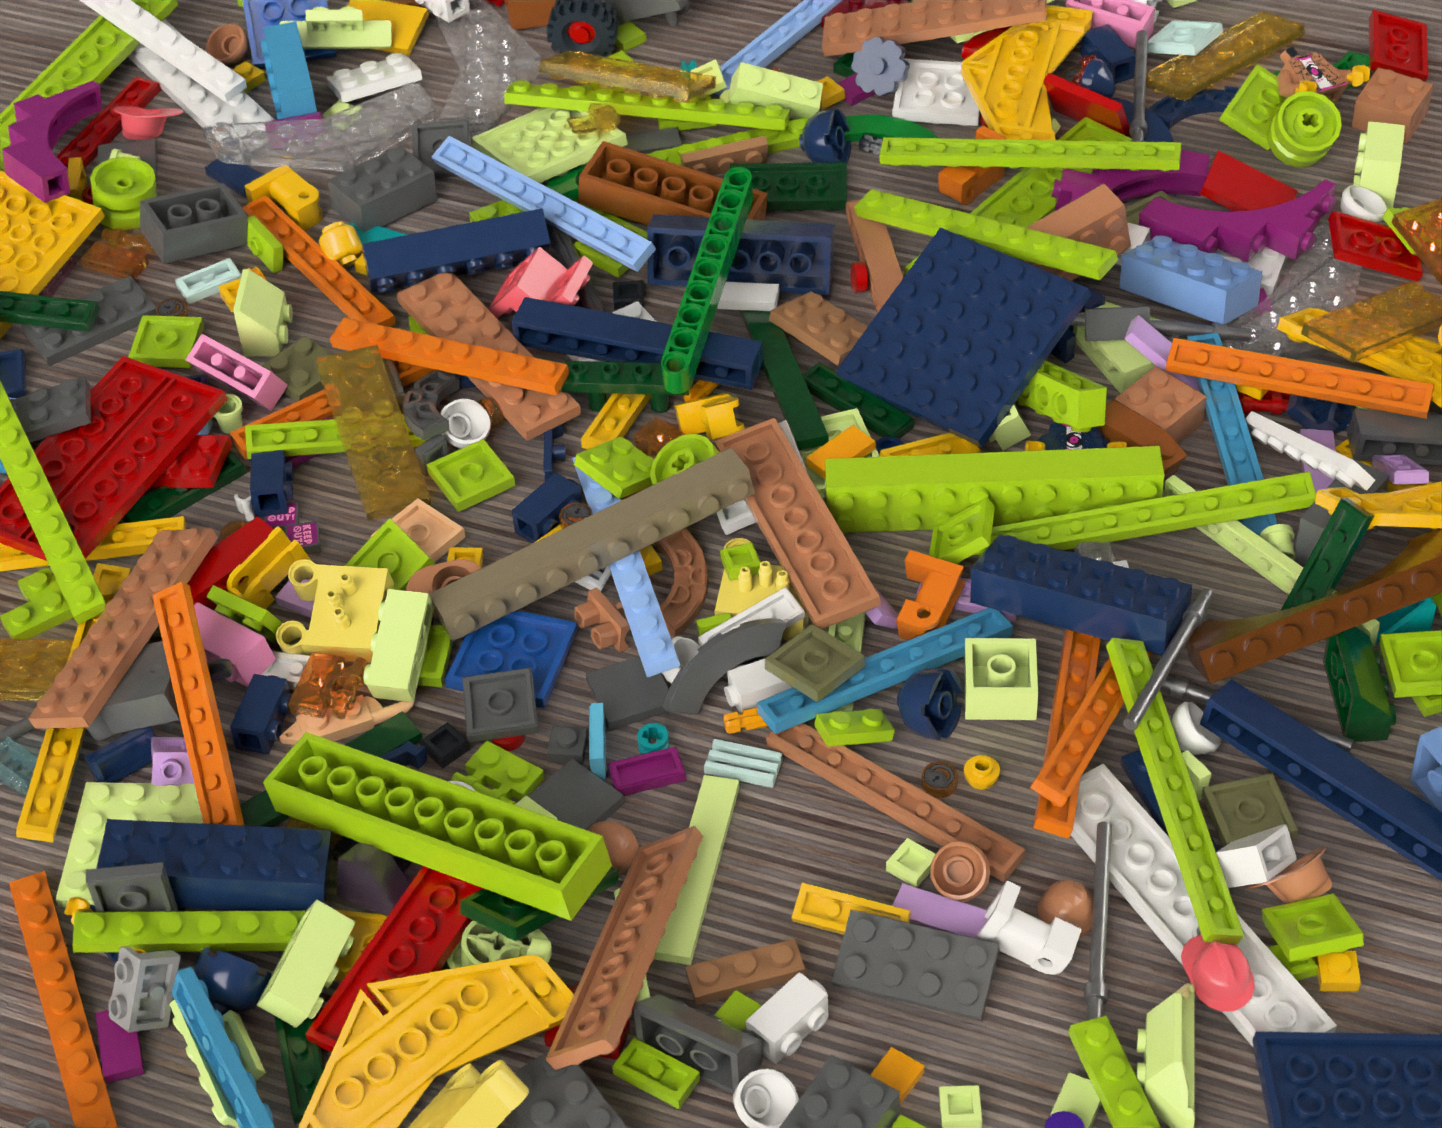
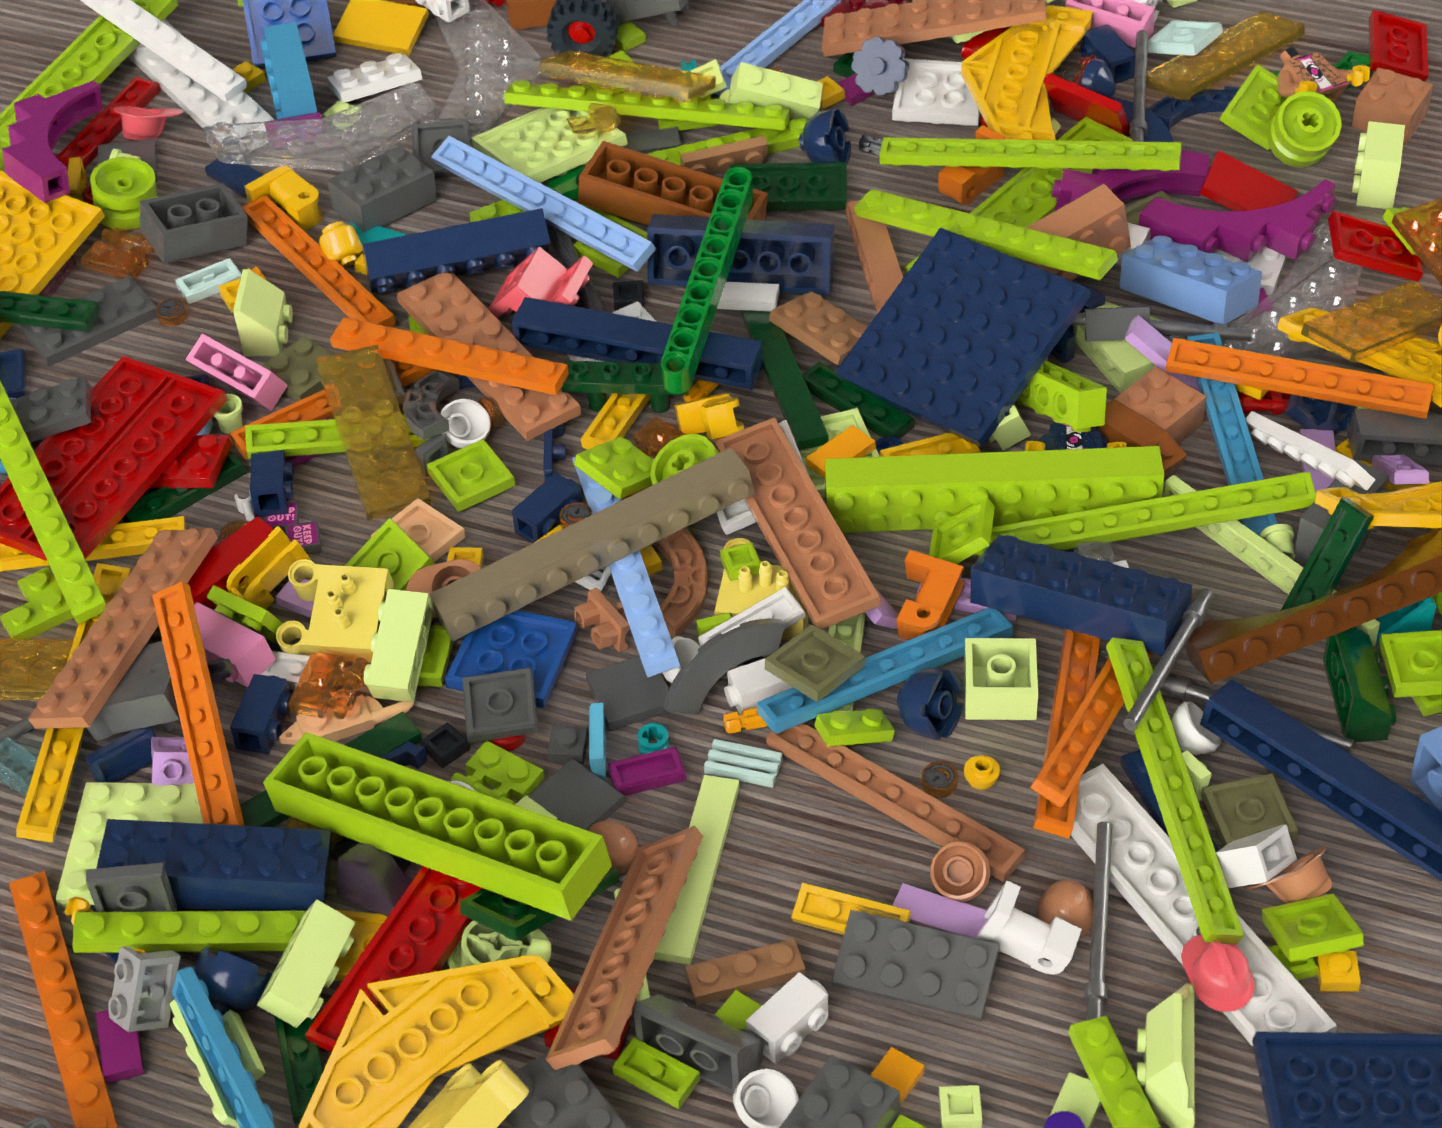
(166, 340): lime plate -> none
(228, 44): nougat piece -> none
(264, 244): lime plate -> none
(342, 30): yellowish green bracket -> none
(859, 277): red tile -> none
(883, 126): green tile -> none
(910, 863): yellowish green plate -> none
(1362, 204): white piece -> none

